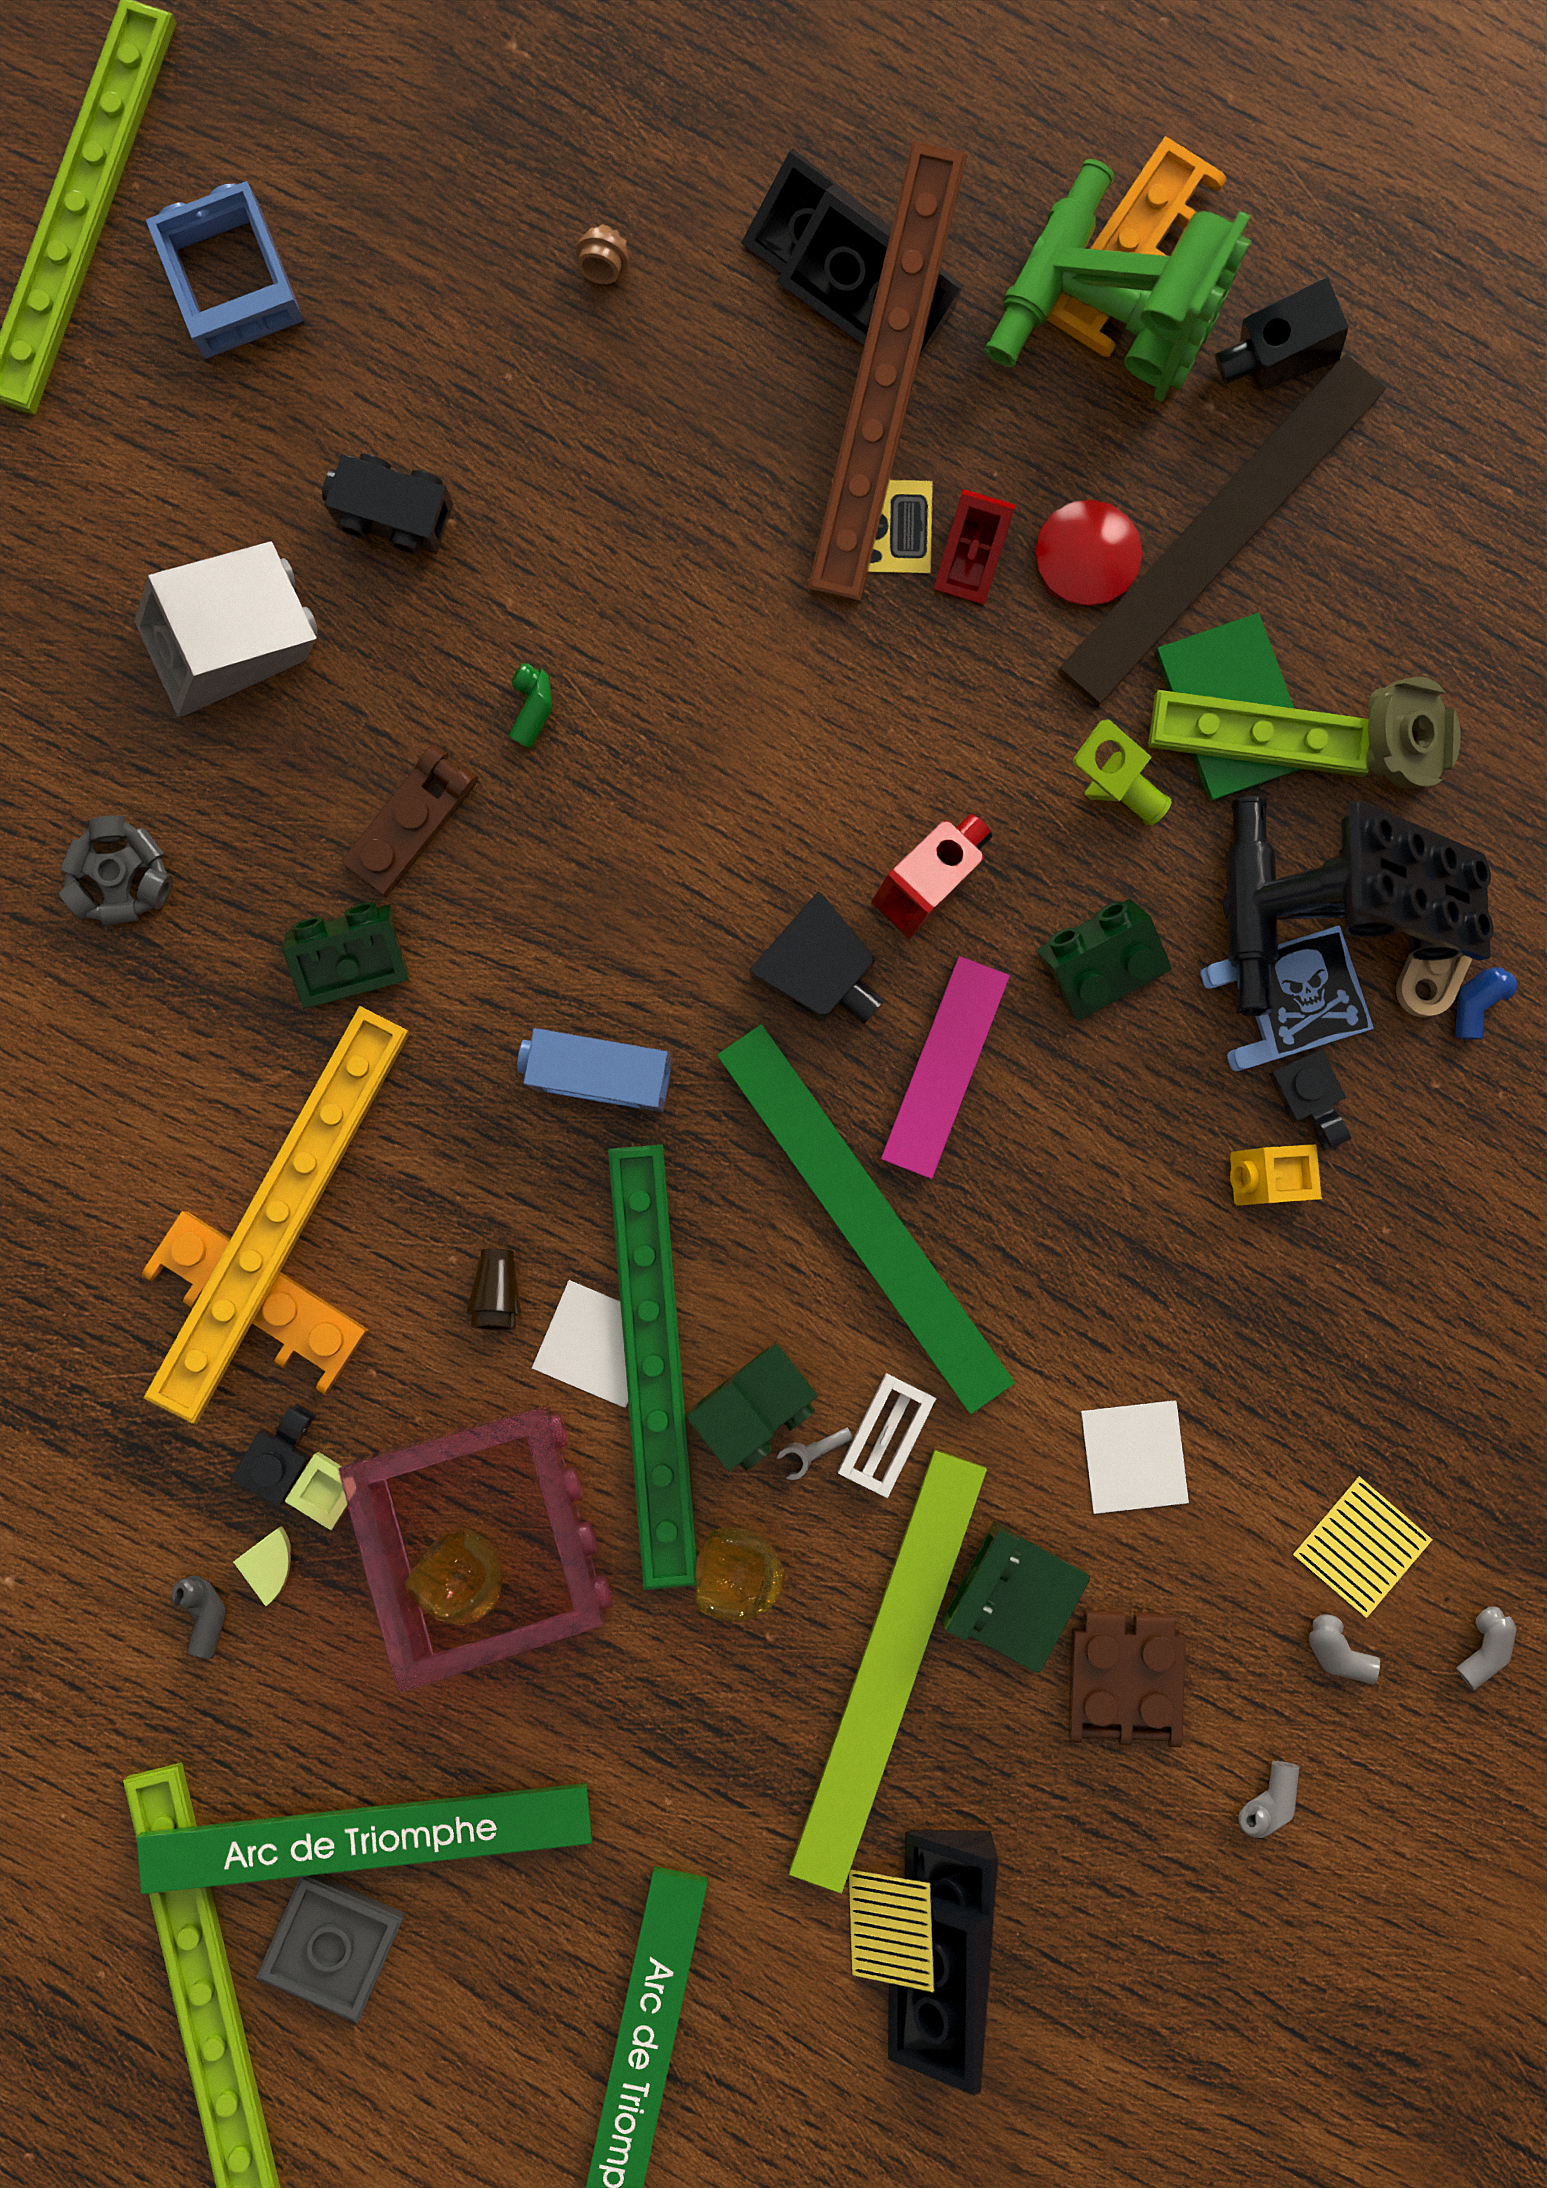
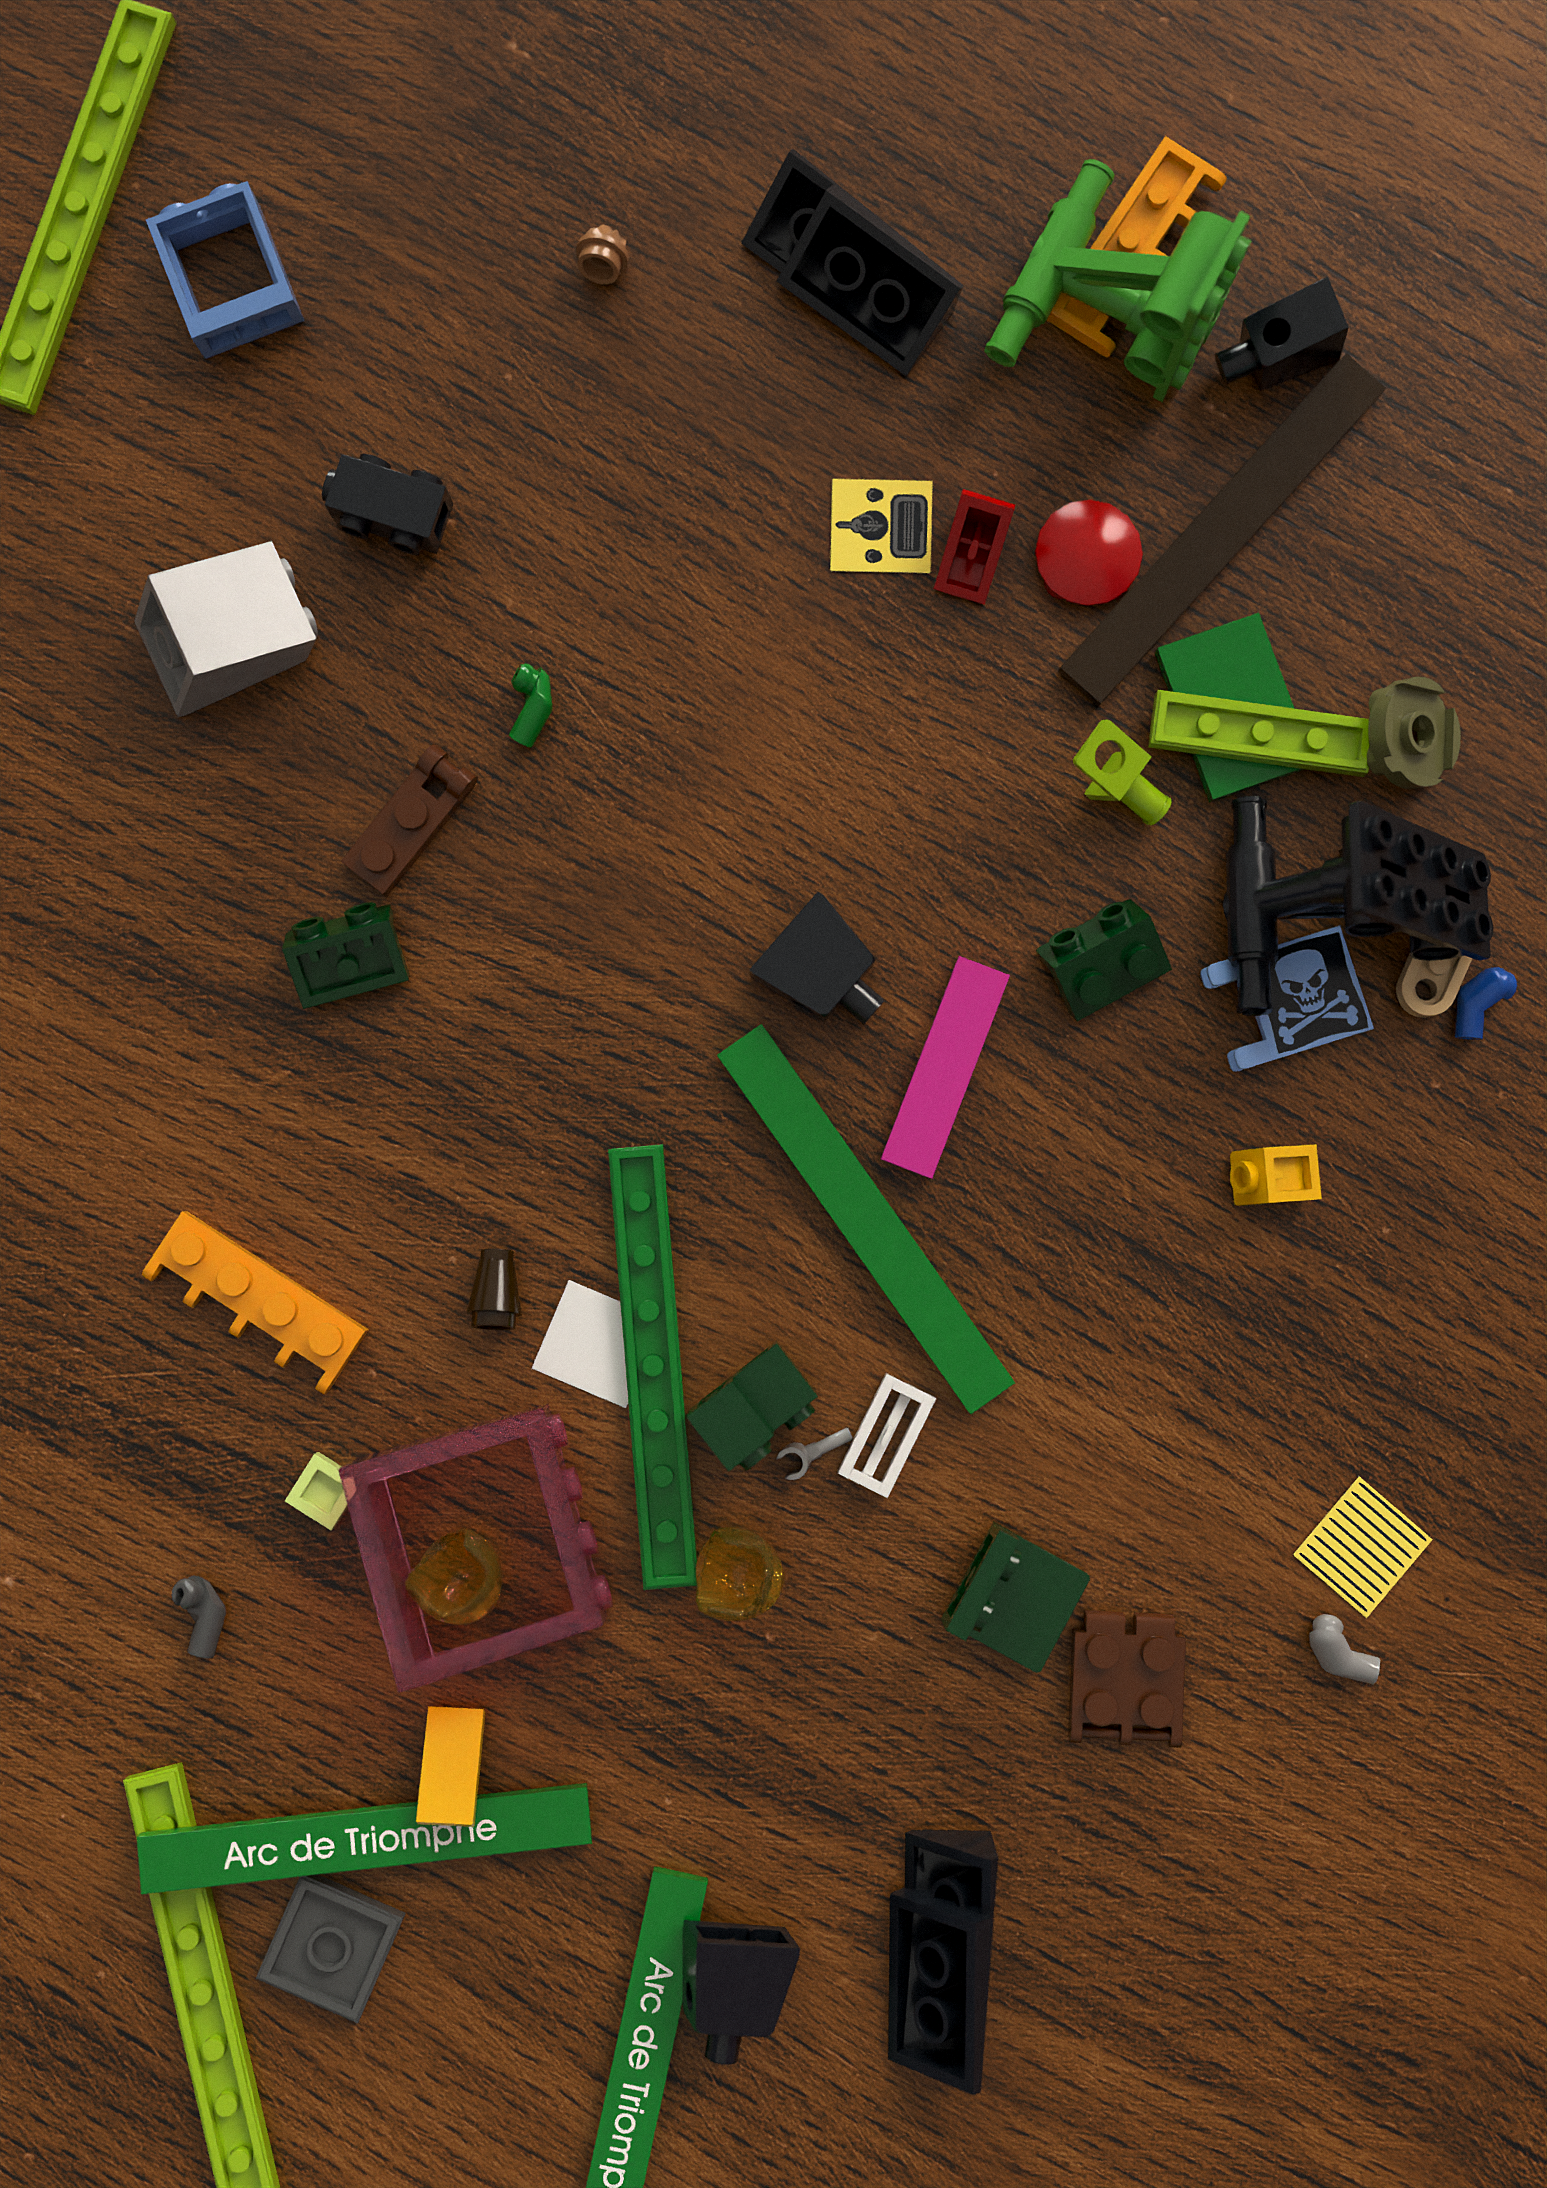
(114, 872): dark grey piece -> none
(267, 1565): yellowish green tile -> none
(274, 1460): black plate -> none
(276, 1216): yellow tile -> none
(450, 1766): none -> yellow tile
(595, 1069): medium blue window -> none
(735, 1982): none -> black torso
(887, 369): dark orange tile -> none
(887, 1671): lime tile -> none
(891, 1930): light yellow sticker -> none
(932, 873): torso -> none
(1135, 1457): white sticker -> none
(1275, 1805): light grey arm -> none
(1310, 1090): black plate -> none
(1495, 1650): light grey arm -> none

